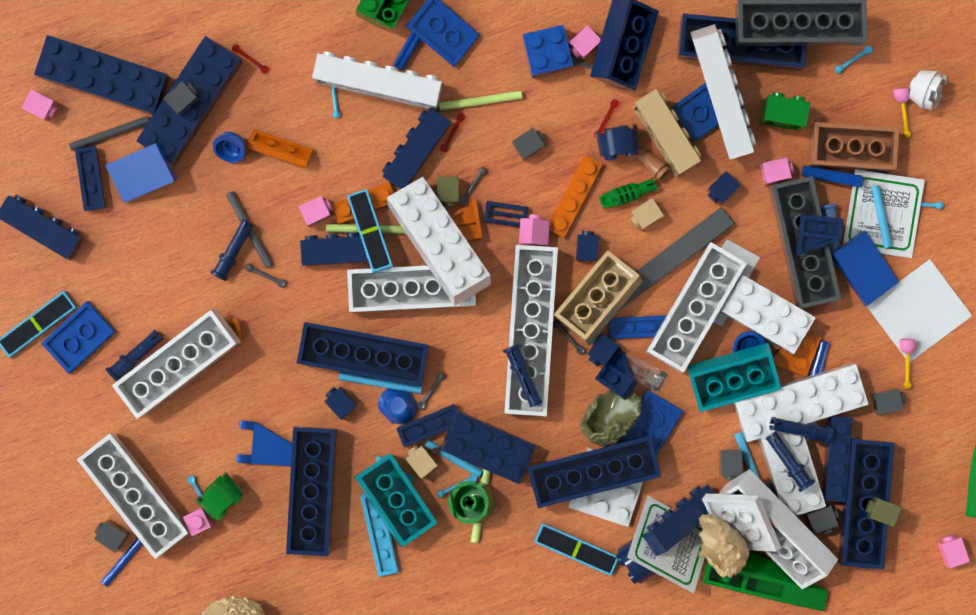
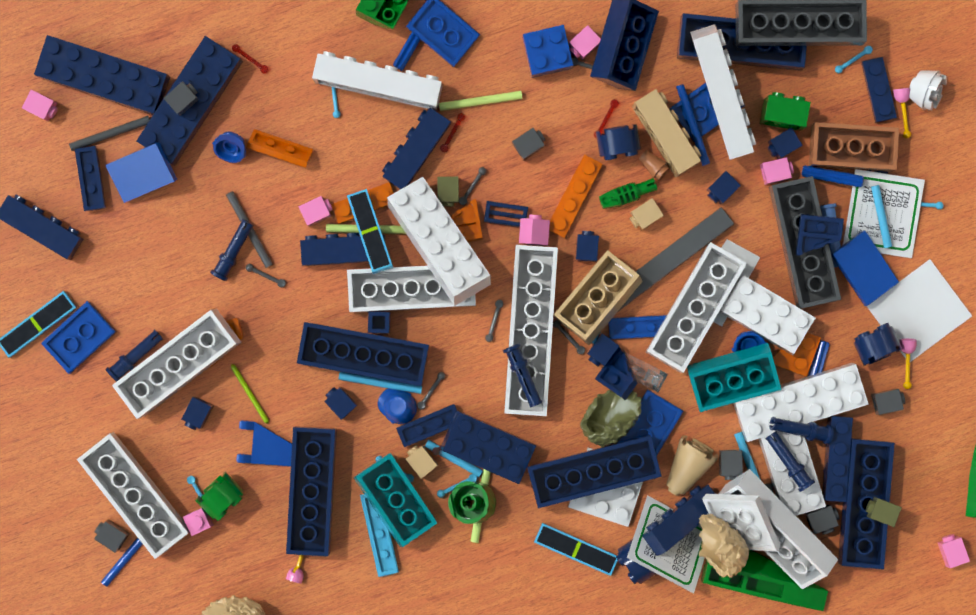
(197, 413): none -> dark blue brick
(249, 393): none -> lime axle
(296, 574): none -> bright pink hinge
(379, 322): none -> dark blue brick
(489, 337): none -> dark grey hinge
(689, 465): none -> tan cone
(692, 124): none -> blue bar
(784, 144): none -> dark blue brick
(877, 345): none -> dark blue brick
(878, 89): none -> dark blue plate

